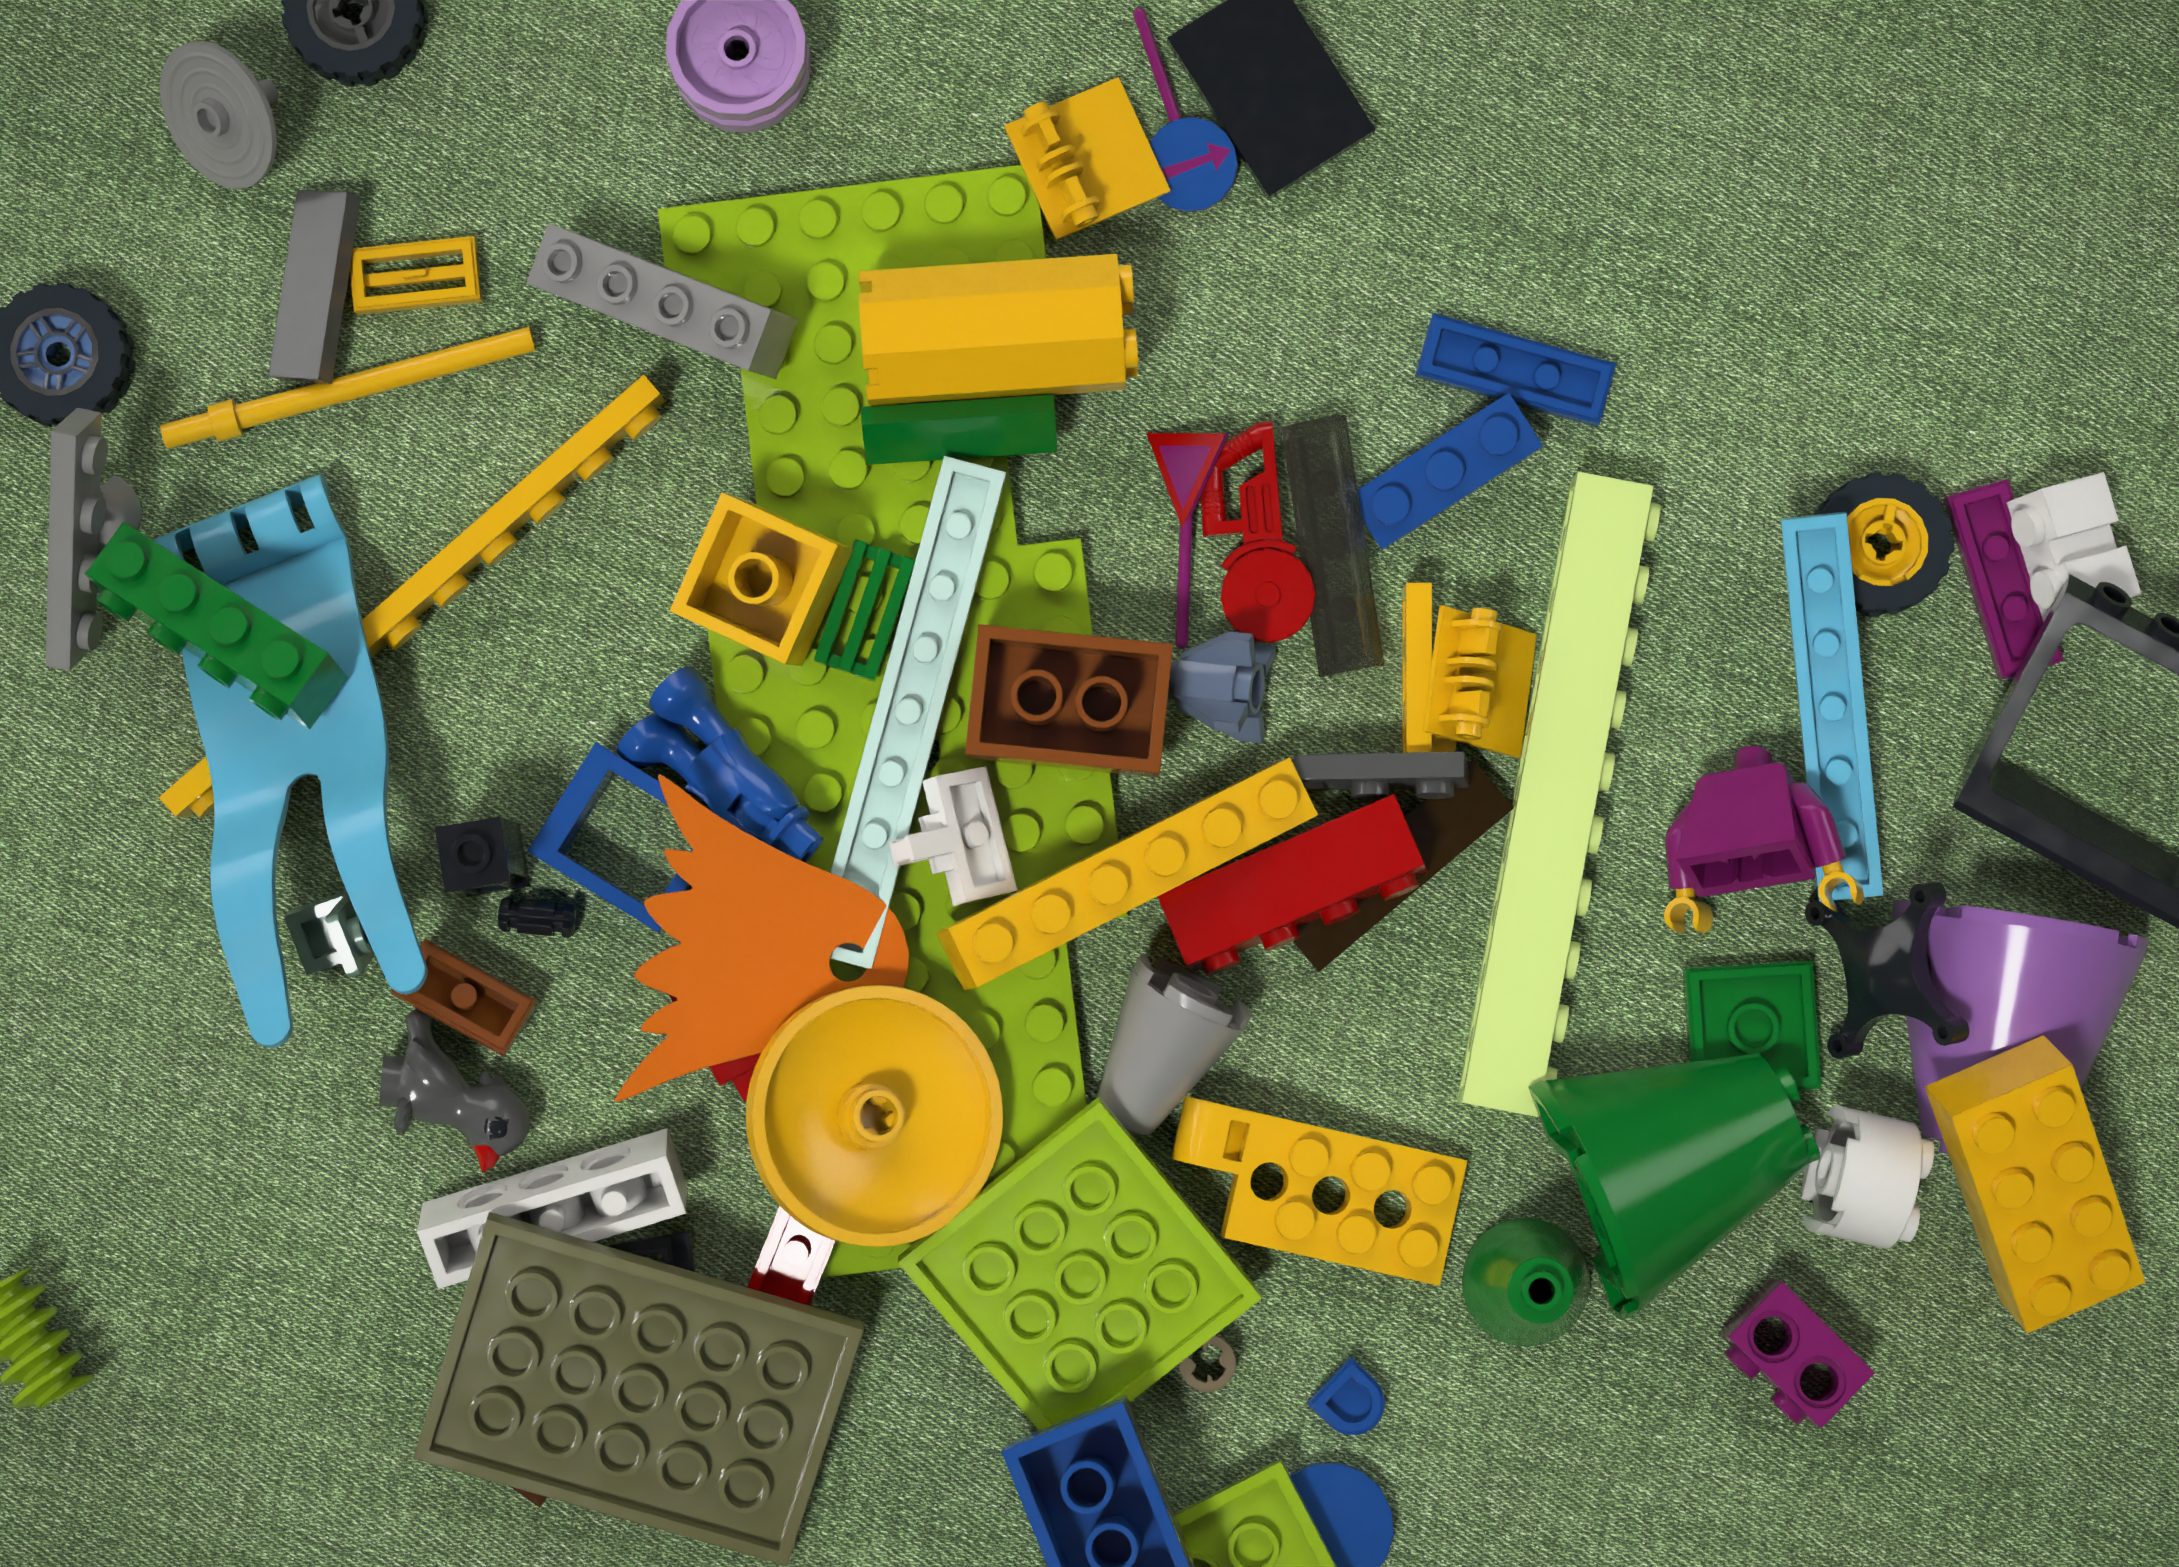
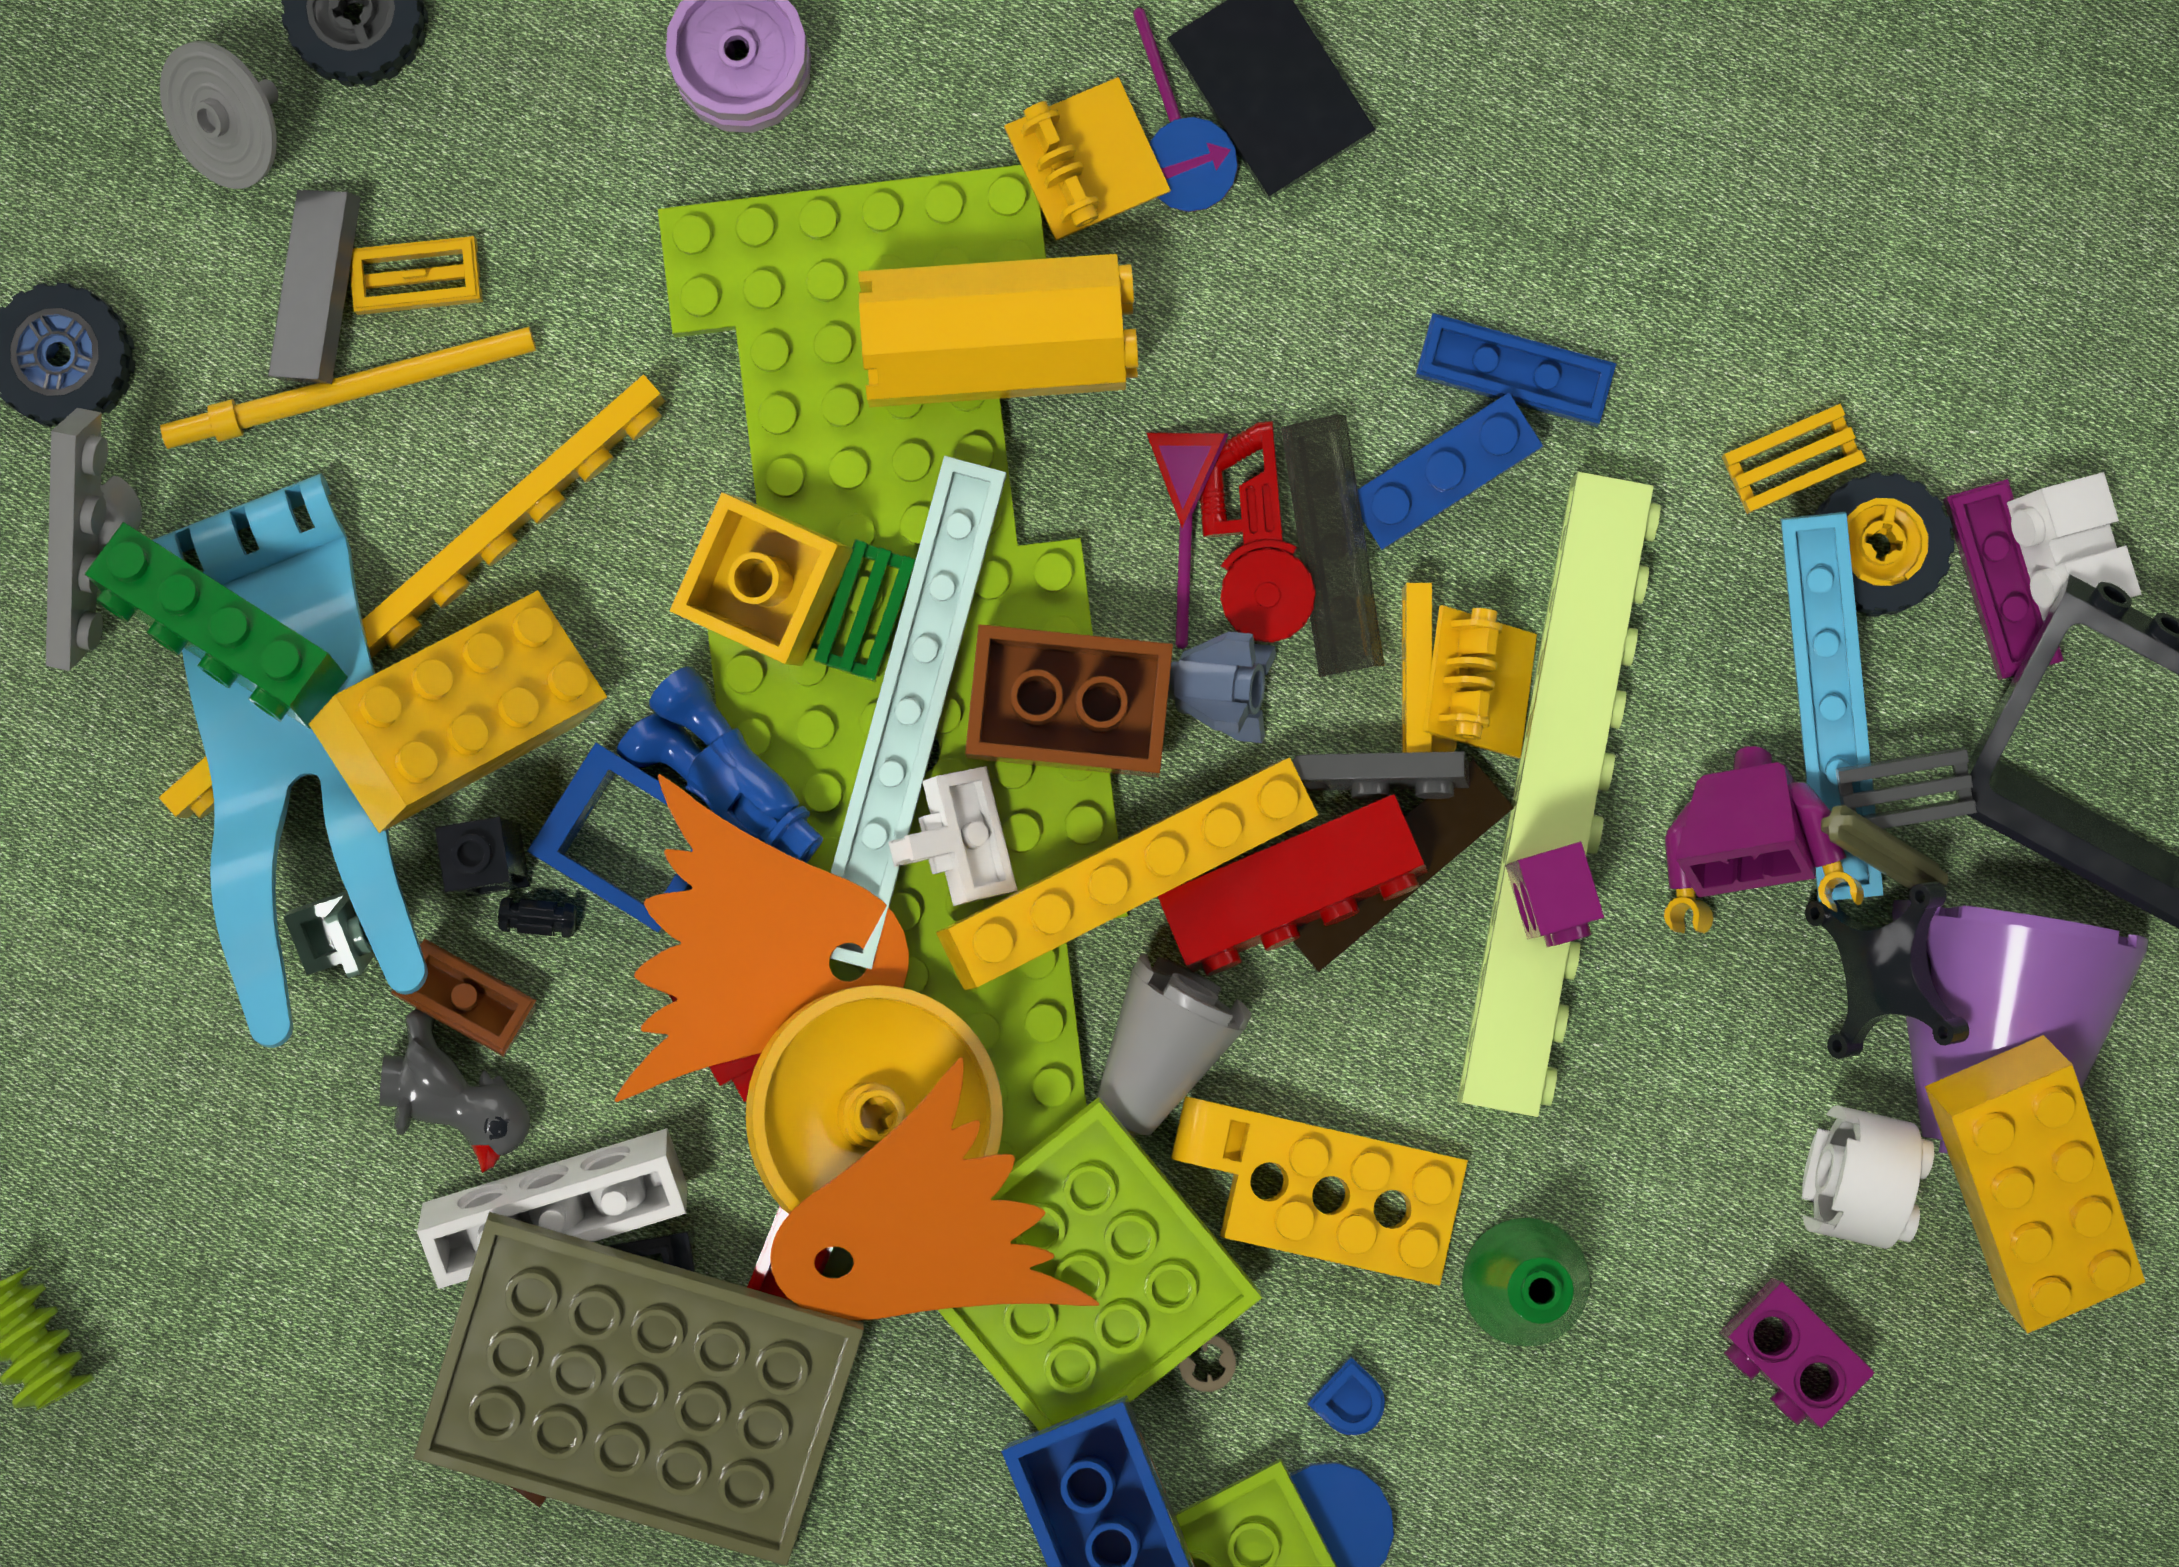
(457, 710): none -> yellow brick
(662, 301): light grey brick -> none
(918, 1226): none -> orange piece
(959, 429): green tile -> none
(1555, 894): none -> magenta brick
(1673, 1161): green cone -> none
(1753, 1012): green tile -> none
(1842, 437): none -> yellow tile
(1880, 848): none -> olive axle
(1960, 782): none -> dark grey tile

